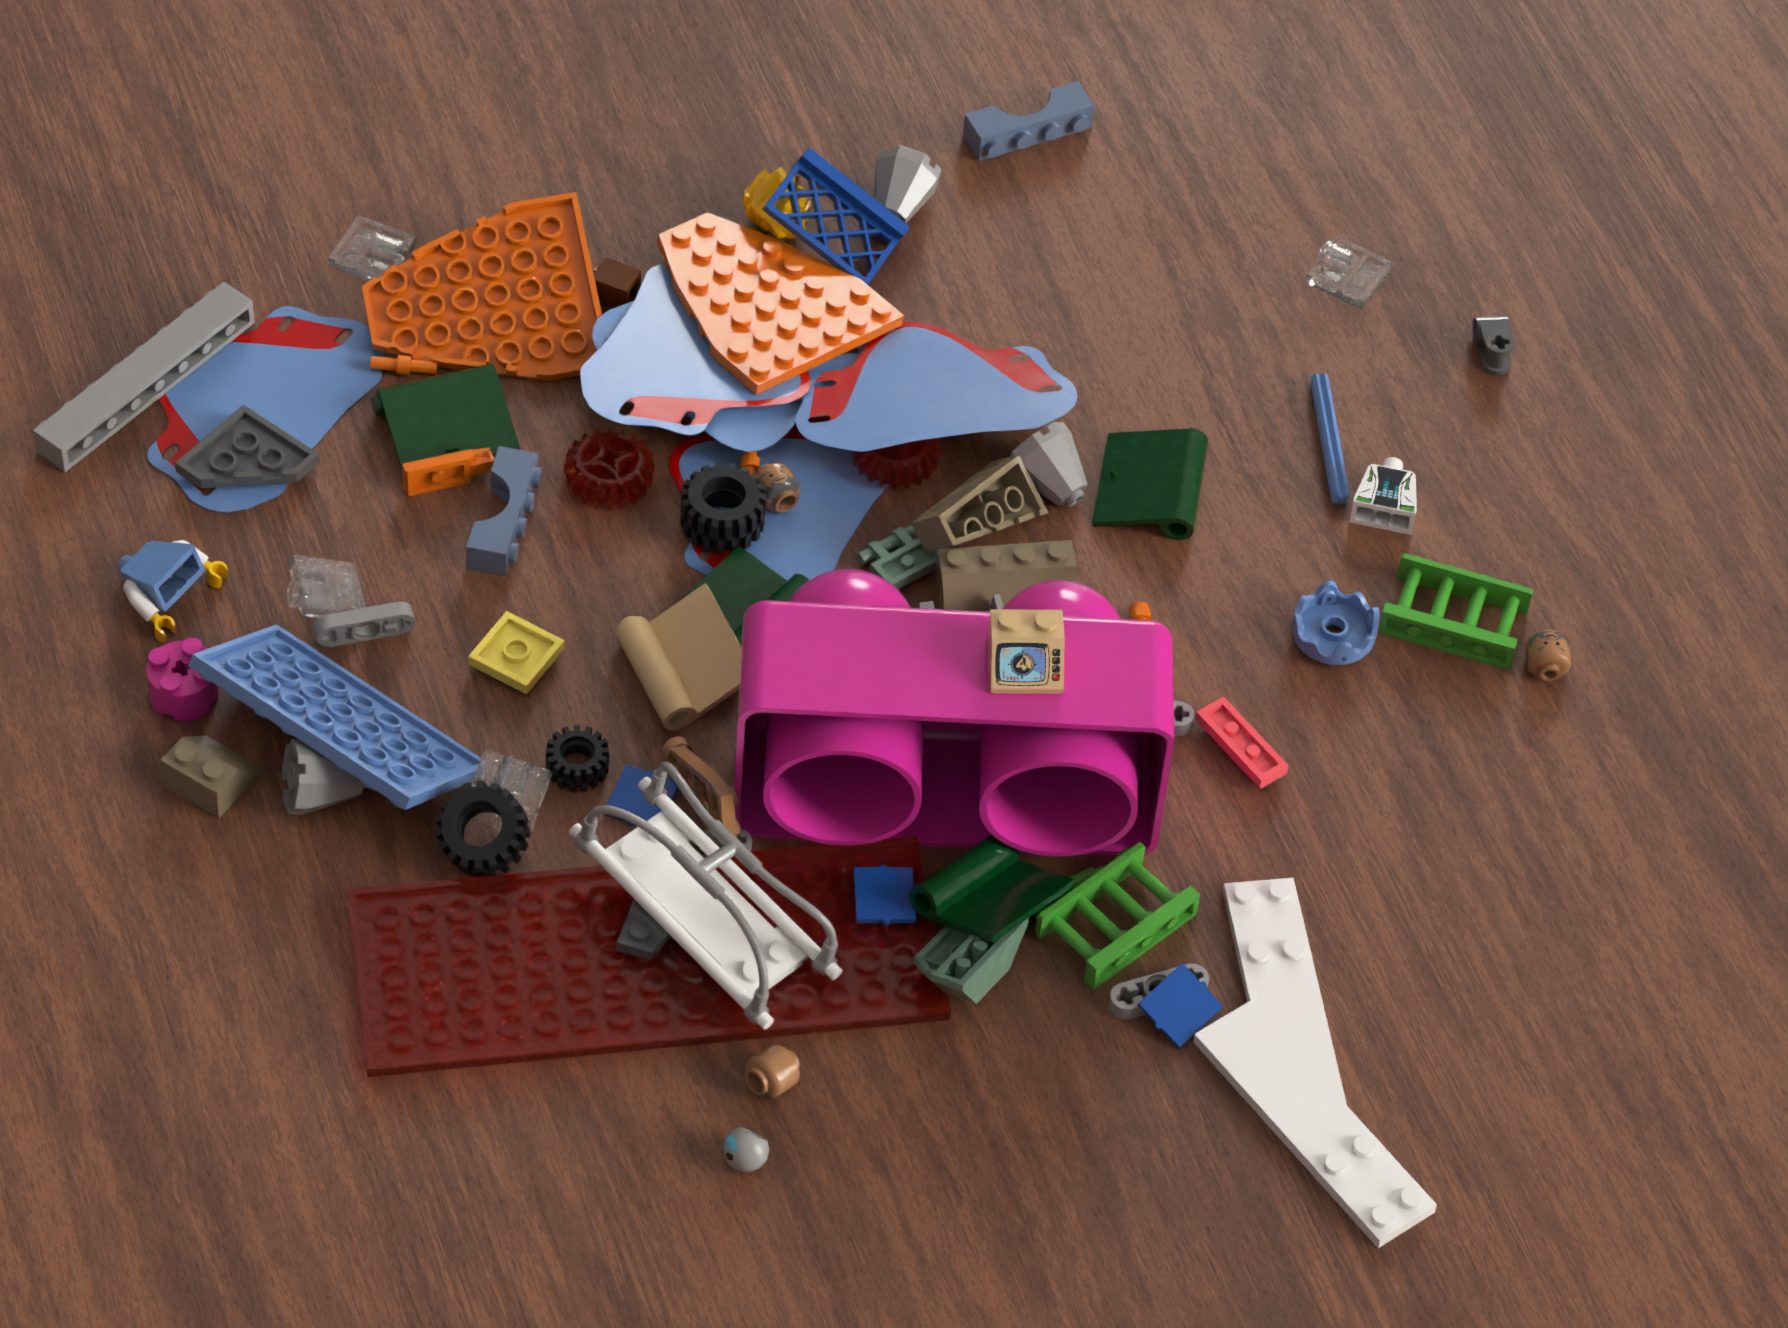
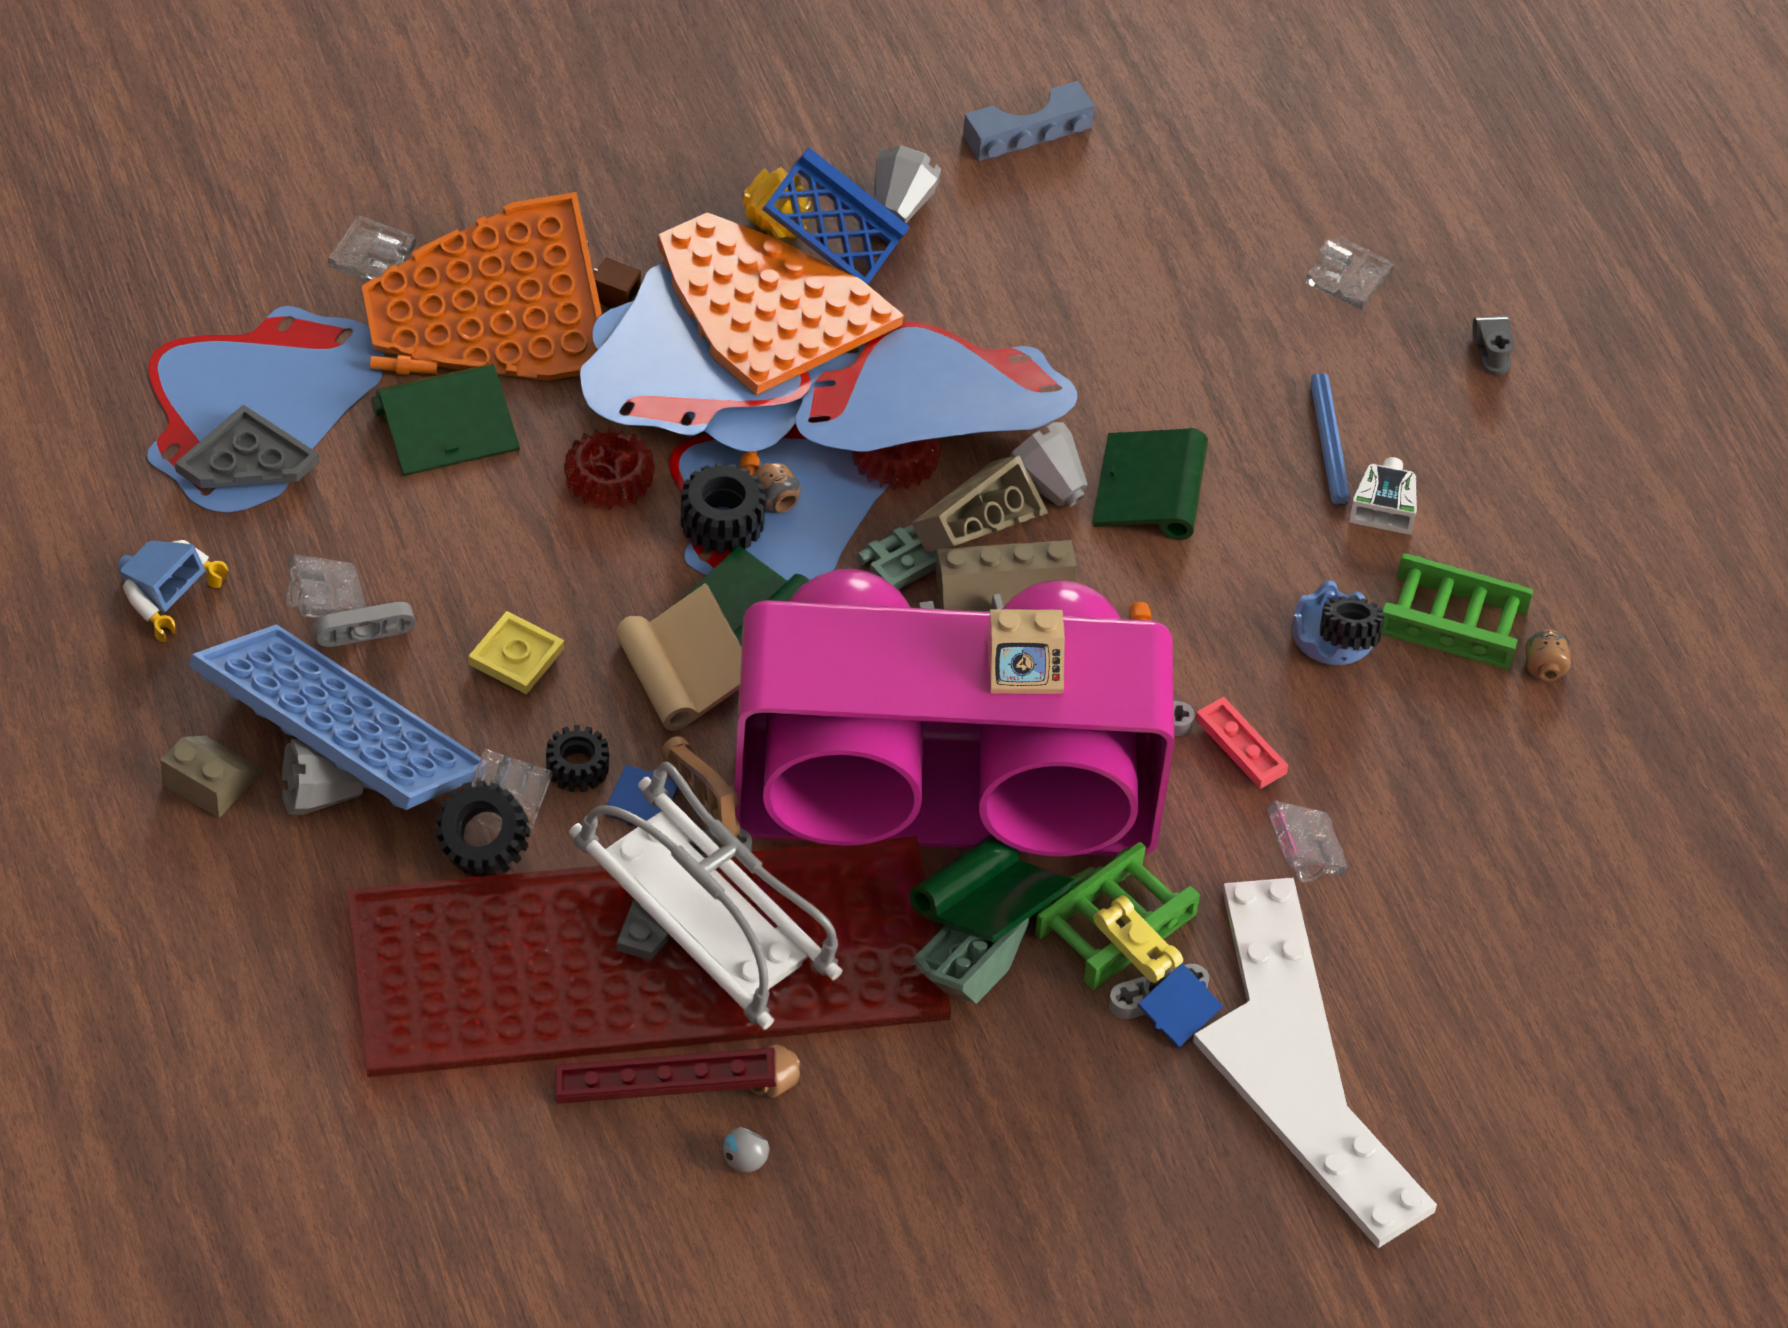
(143, 376): light grey brick -> none
(175, 686): dark pink brick -> none
(445, 470): orange hinge -> none
(494, 540): sand blue arch -> none
(665, 1075): none -> dark red tile
(883, 895): blue piece -> none
(1137, 939): none -> light yellow plate
(1307, 841): none -> clear plate
(1351, 623): none -> black tyre

